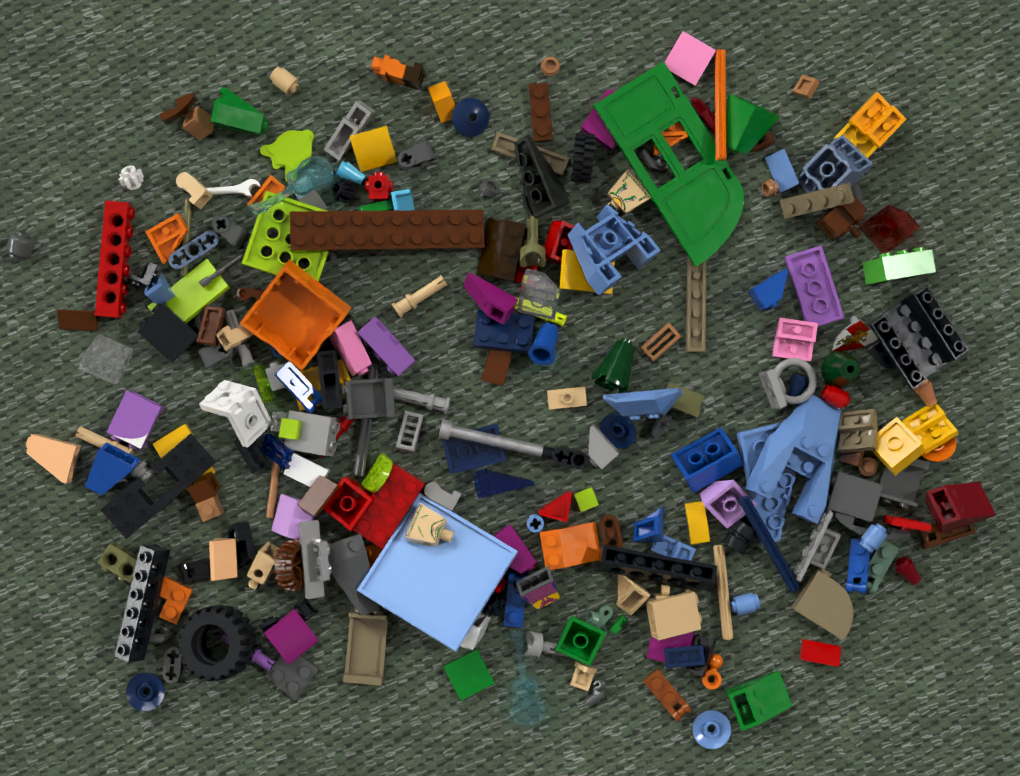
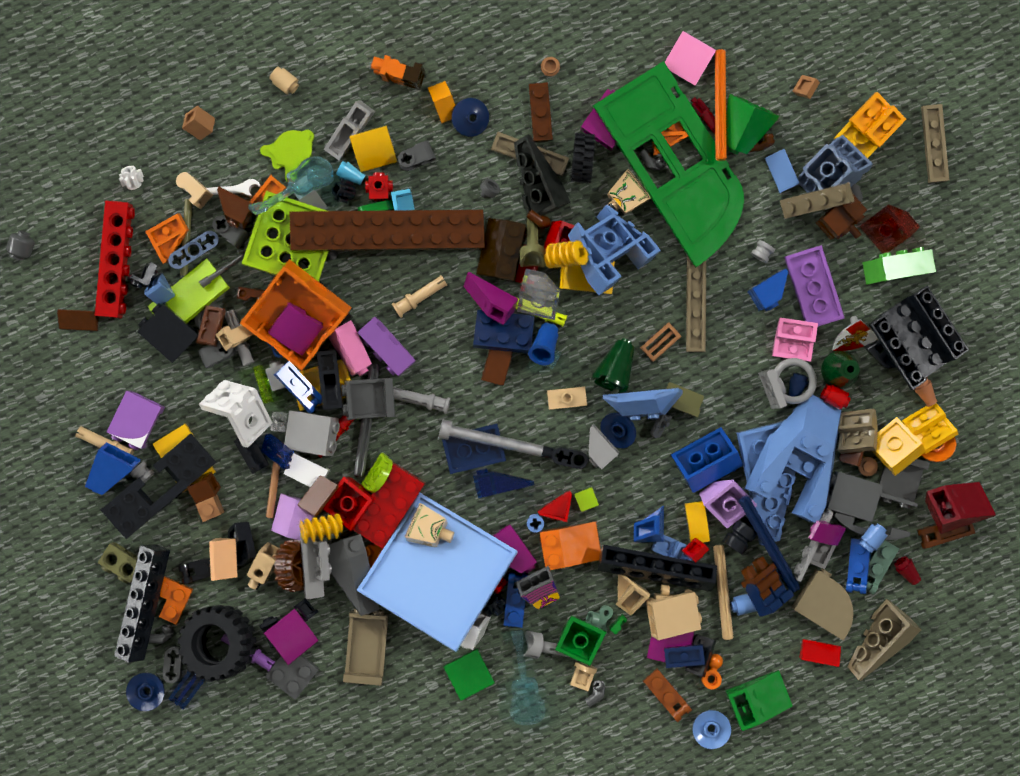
(54, 455): light nougat slope -> none
(106, 359): clear slope -> none
(178, 701): none -> clear blue tile
(183, 105): reddish brown slope -> none
(235, 209): none -> reddish brown slope
(237, 115): green slope -> none
(290, 428): lime tile -> none
(295, 328): none -> magenta slope
(319, 528): none -> yellow piece
(410, 449): light grey slope -> none
(436, 493): light grey leg -> none
(540, 220): none -> reddish brown arm
(565, 254): none -> yellow piece
(610, 532): reddish brown plate -> none
(695, 550): none -> red plate
(762, 251): none -> light grey wheel
(765, 587): none -> hips
(770, 188): medium nougat plate -> none
(826, 533): none -> magenta slope
(887, 636): none -> dark tan wedge
(907, 524): red plate -> none
(935, 143): none -> dark tan plate

